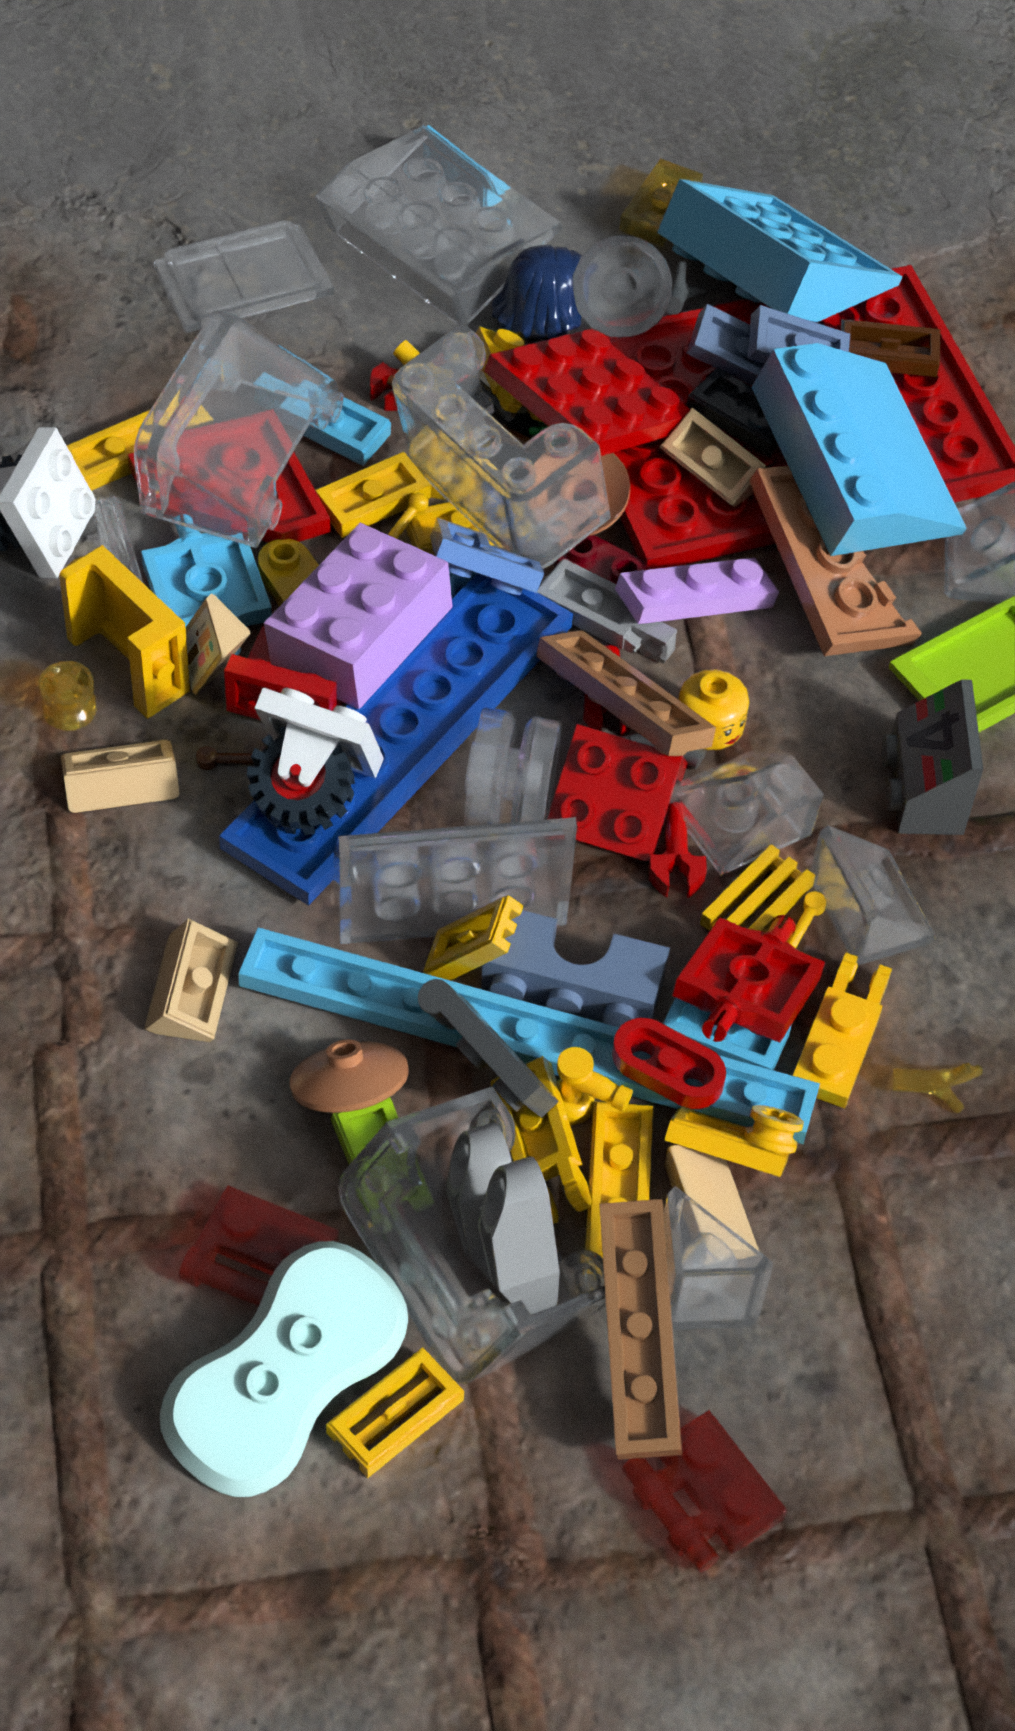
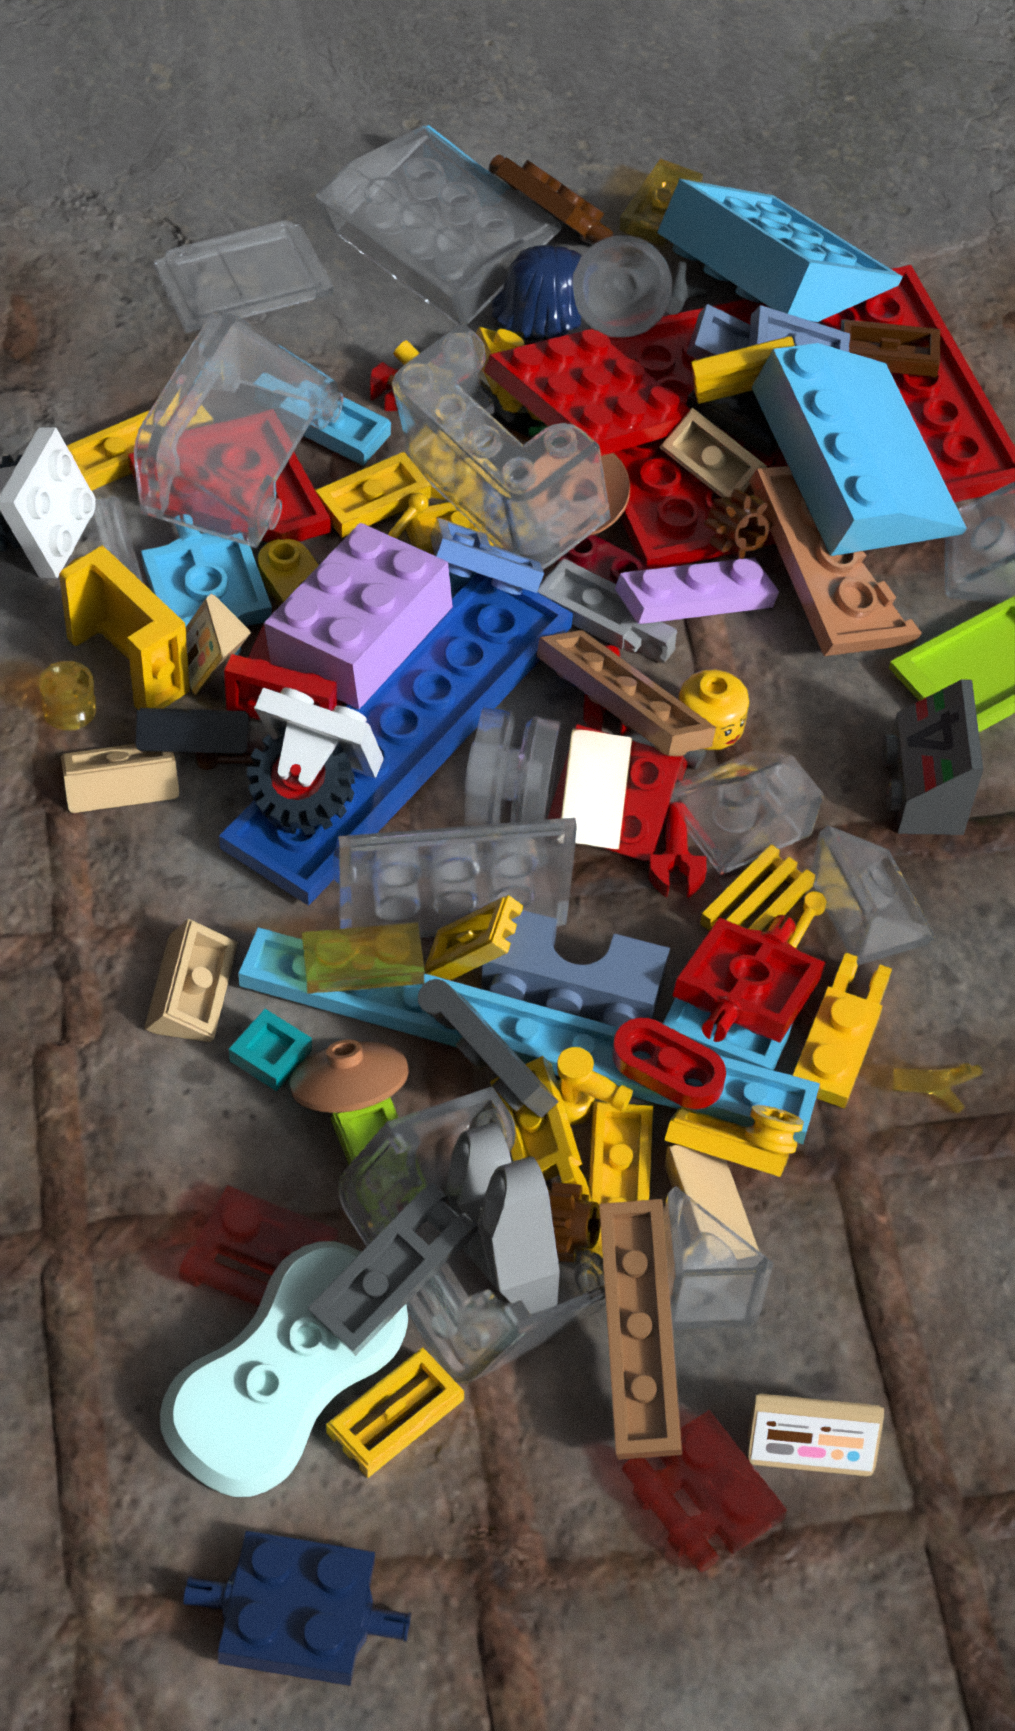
(192, 730): none -> black slope
(270, 1049): none -> teal plate
(297, 1608): none -> dark blue plate
(362, 958): none -> clear yellow plate
(391, 1270): none -> dark grey plate
(553, 197): none -> reddish brown plate
(574, 1220): none -> reddish brown gear
(597, 786): none -> slope
(733, 370): none -> yellow tile
(738, 523): none -> reddish brown gear
(814, 1434): none -> slope

